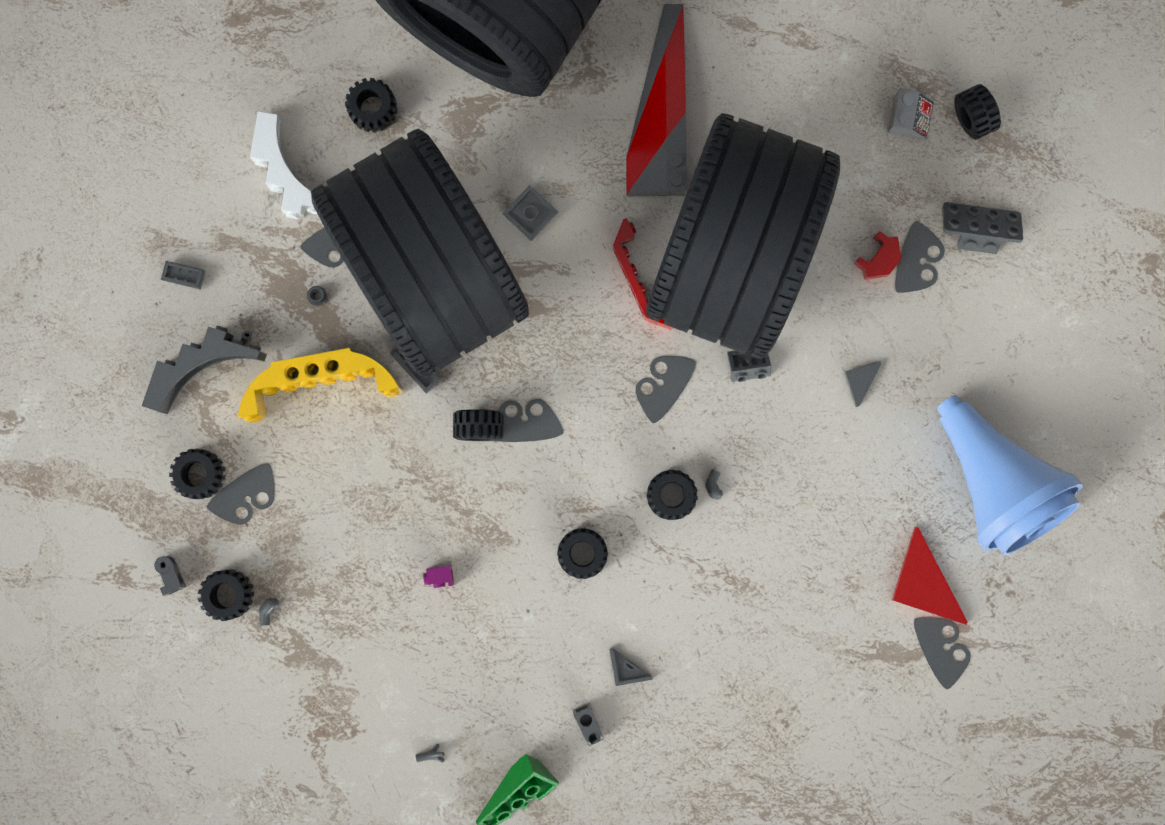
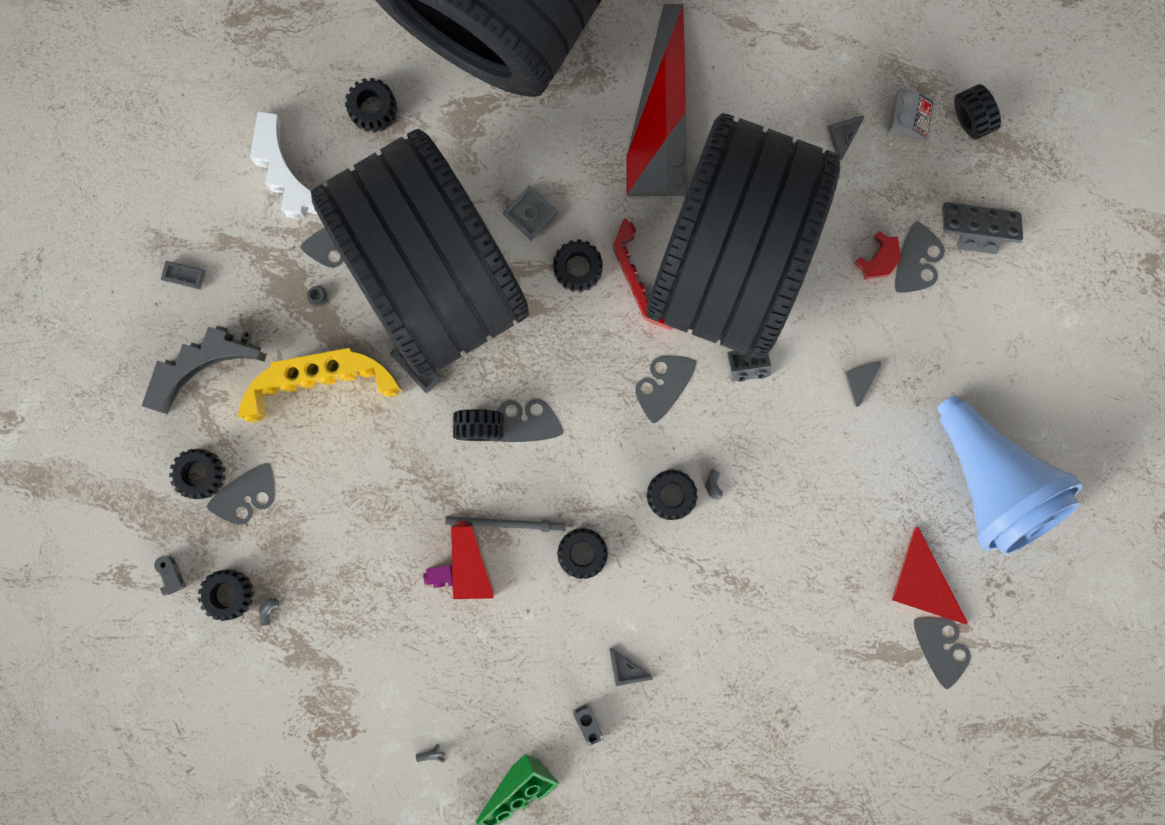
(468, 565): none -> red slope
(544, 526): none -> dark grey bar
(578, 249): none -> black tyre
(843, 134): none -> dark grey tile

